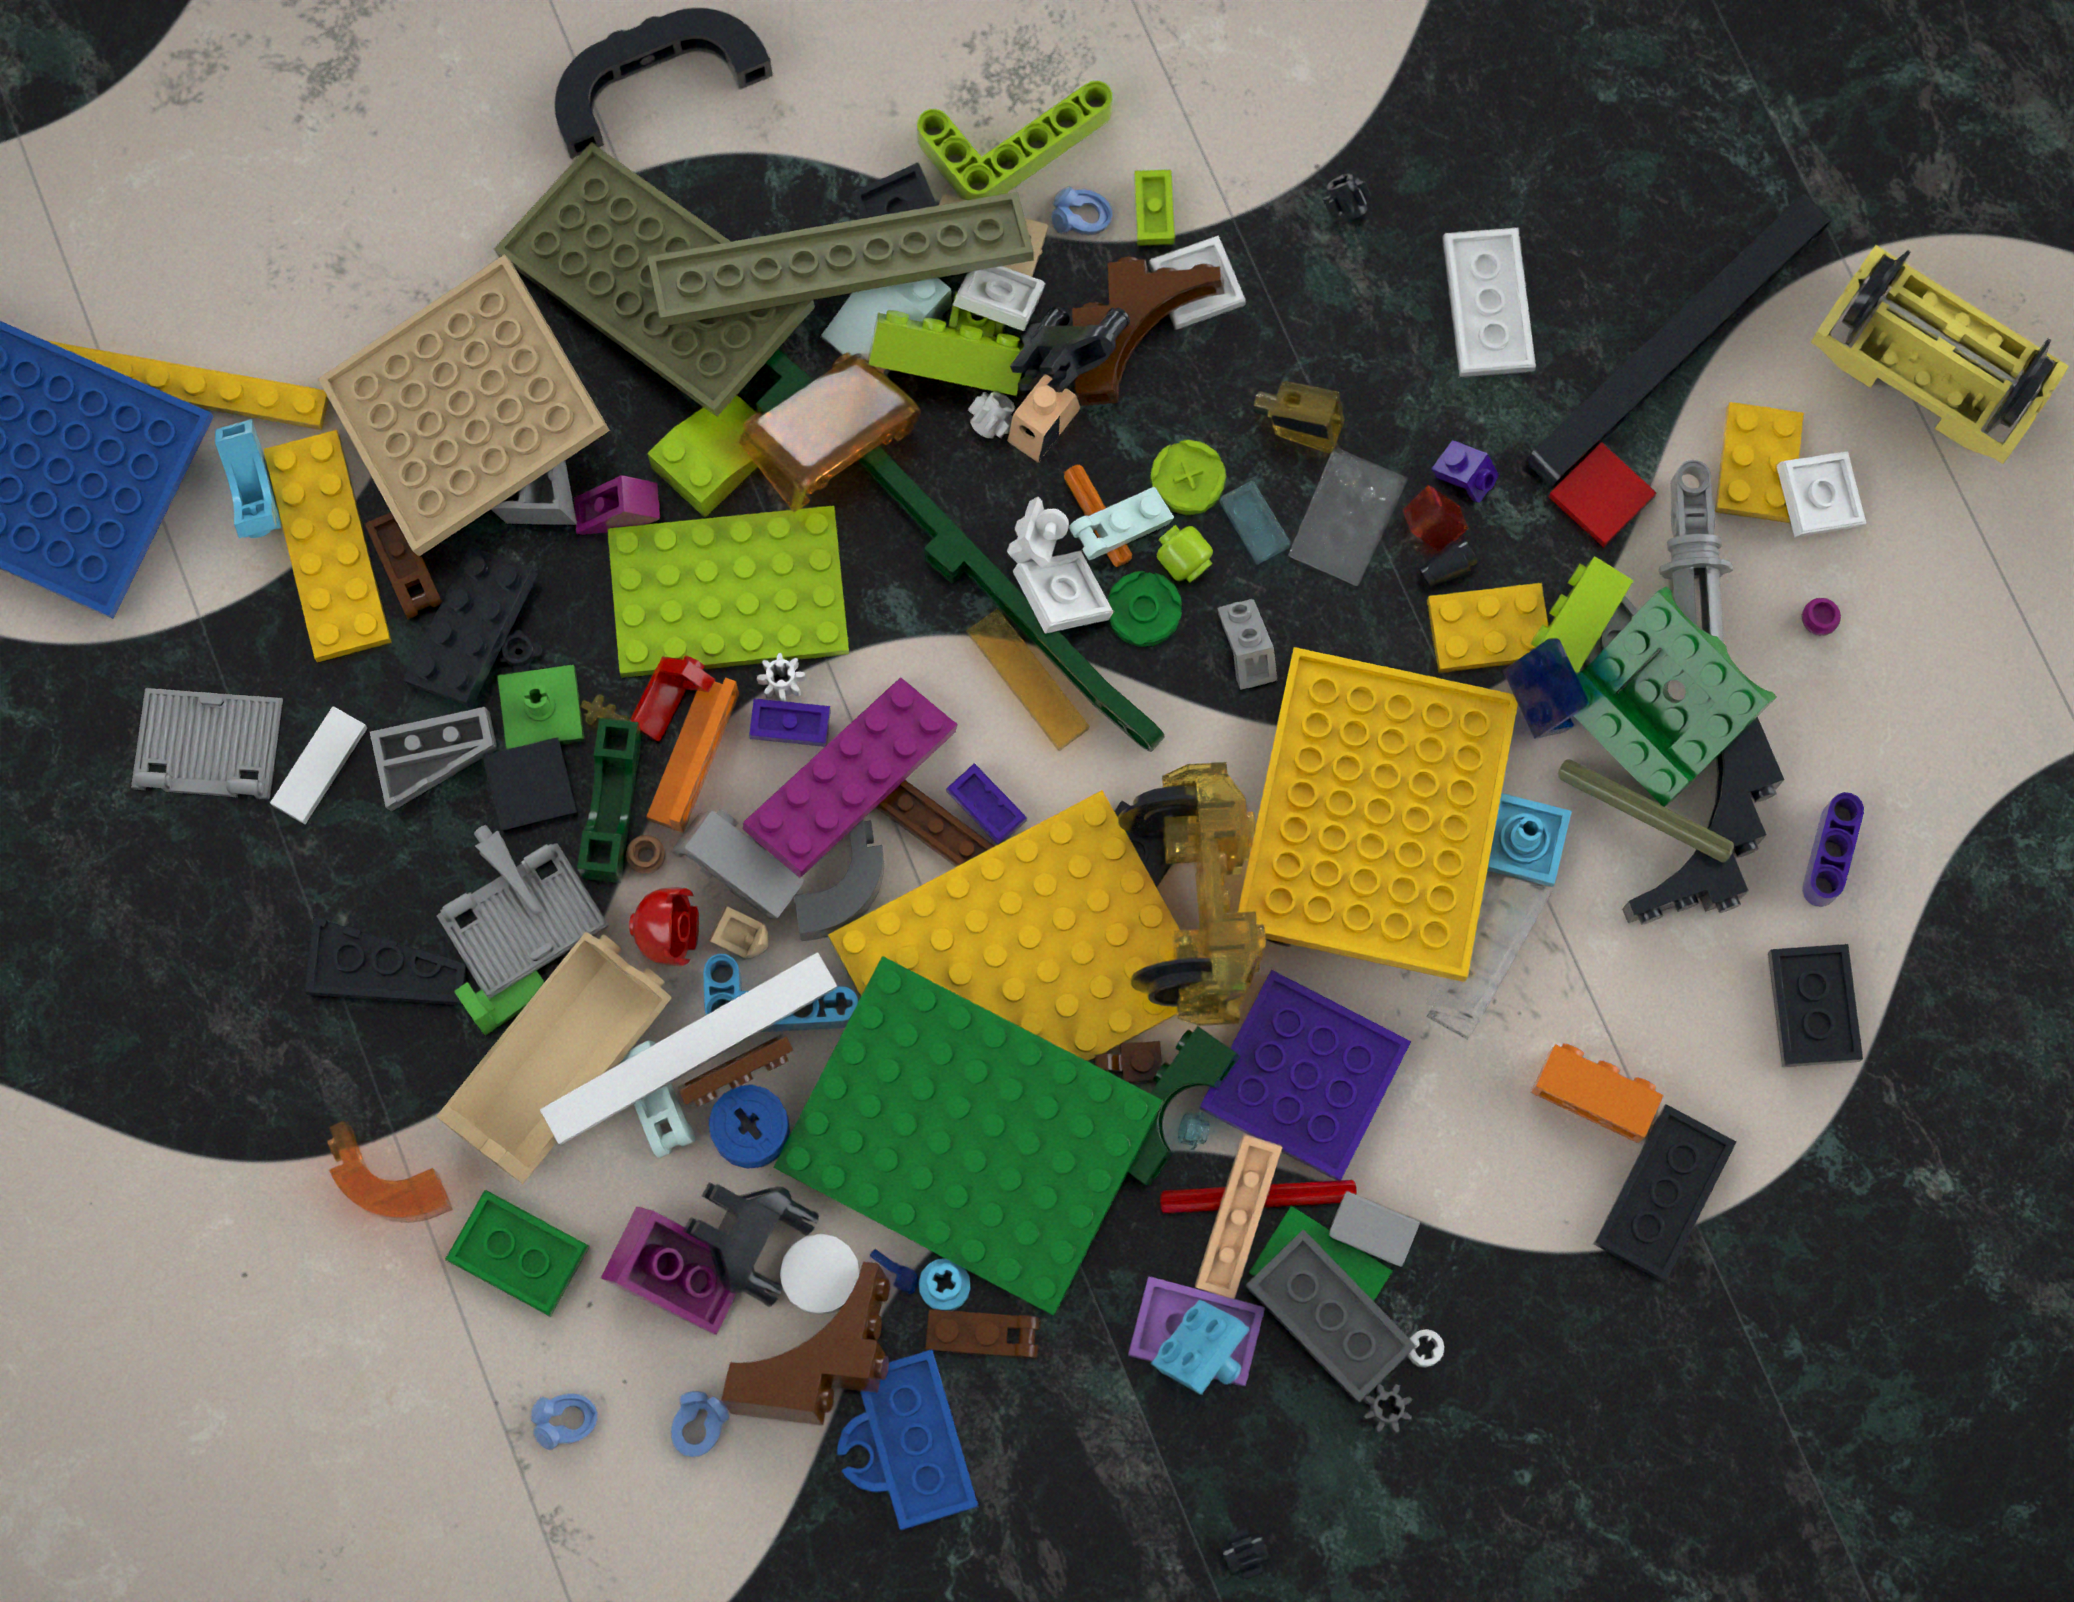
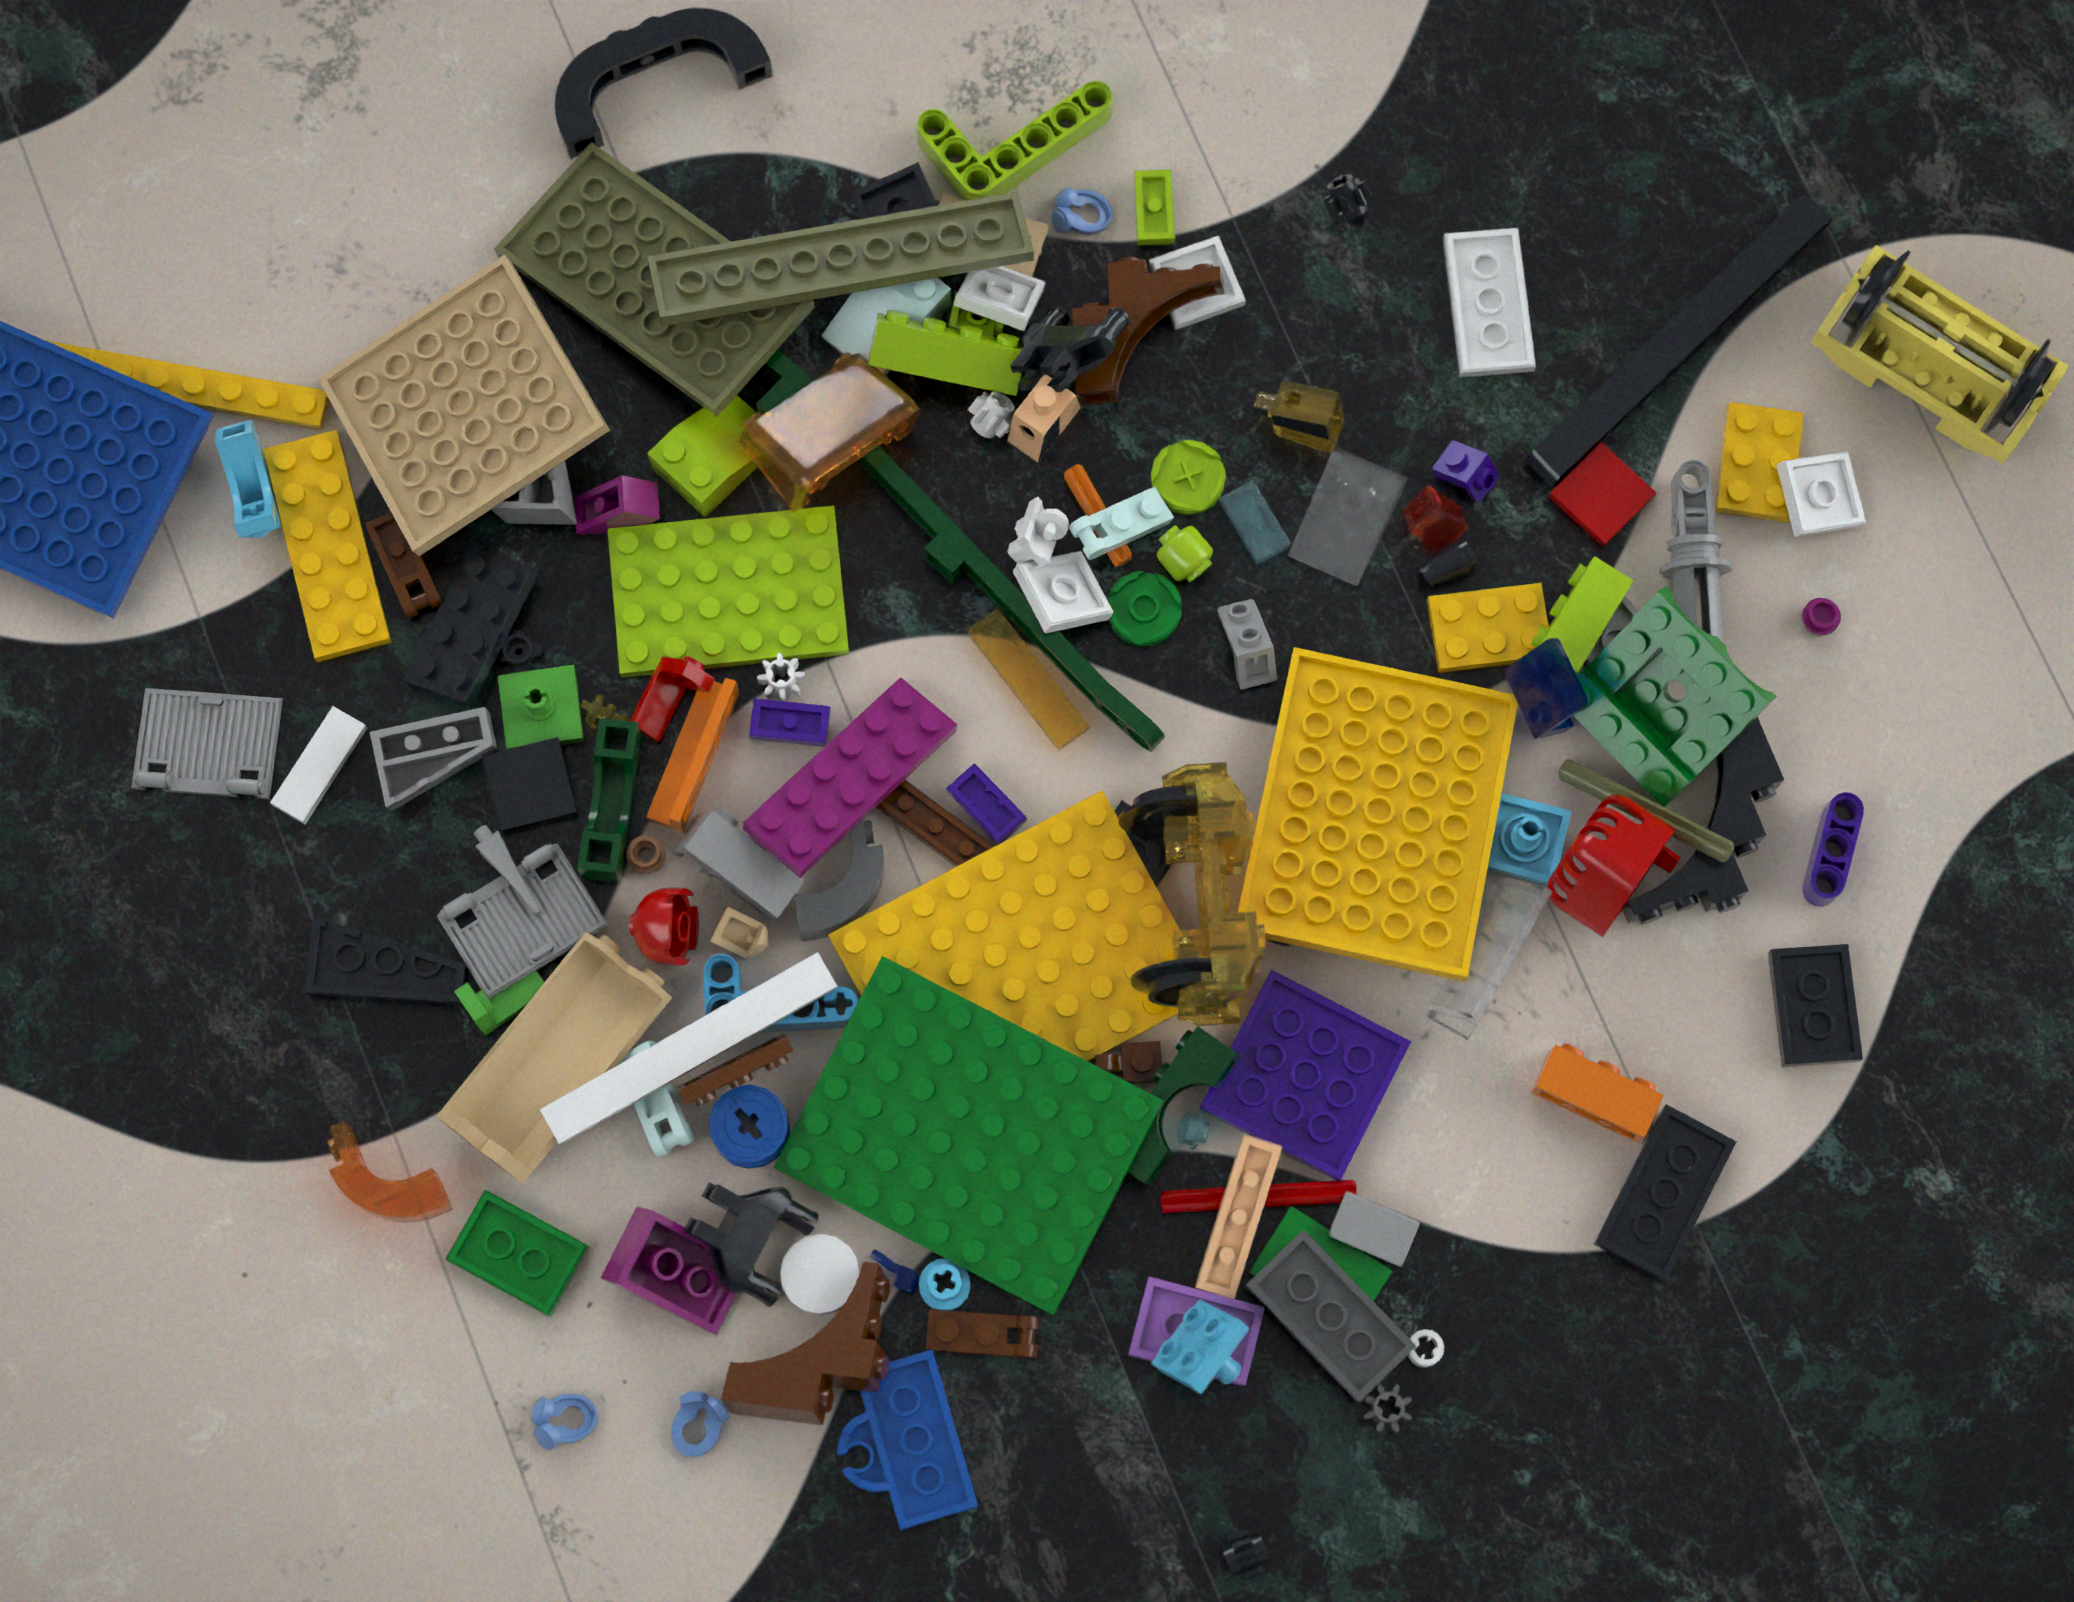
(1611, 865): none -> red piece

